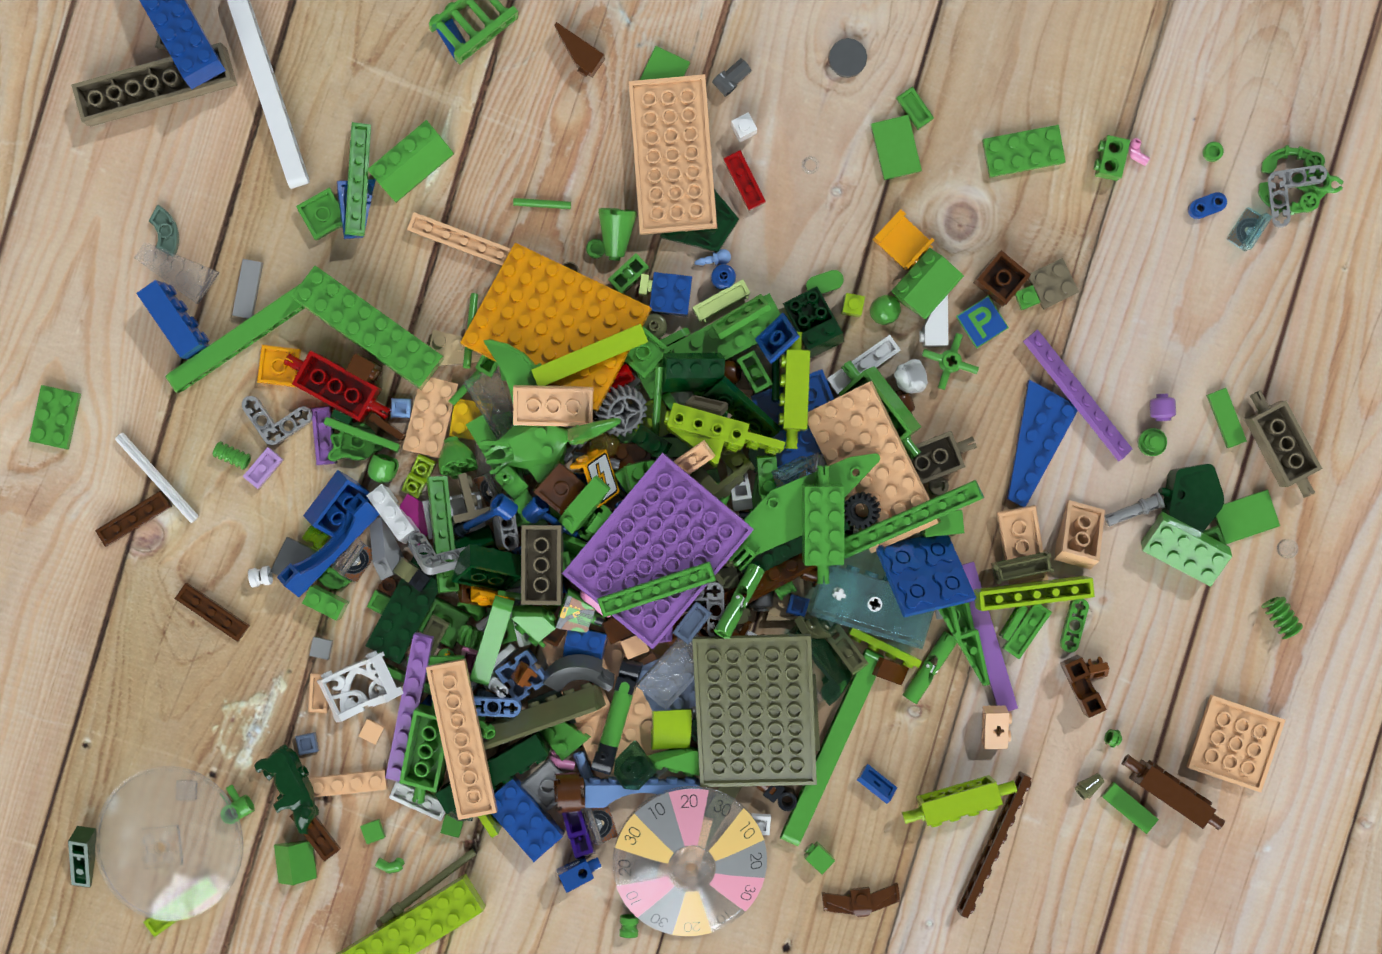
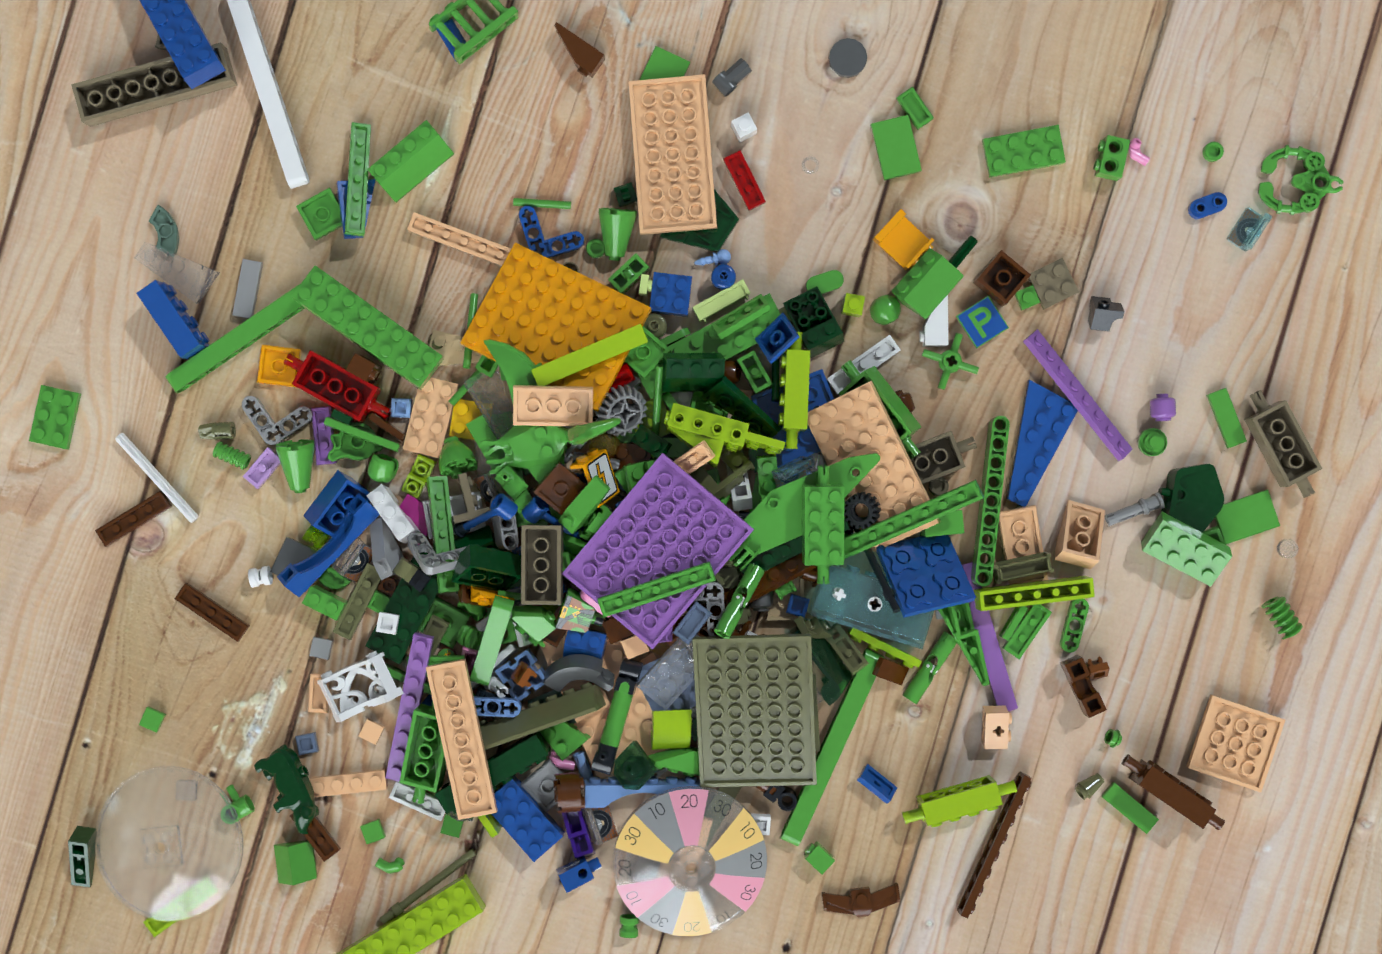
(152, 719): none -> bright green tile
(217, 430): none -> olive hinge
(297, 462): none -> bright green cone
(358, 602): none -> olive plate
(387, 623): none -> white plate
(487, 731): bright green bar -> none
(547, 244): none -> blue beam
(625, 194): none -> dark green tile
(708, 405): dark tan tile -> none
(888, 593): none -> black bar
(911, 377): white hair -> none
(963, 251): none -> dark green axle
(984, 508): none -> bright green beam
(1104, 313): none -> brick
(1287, 183): light grey beam -> none

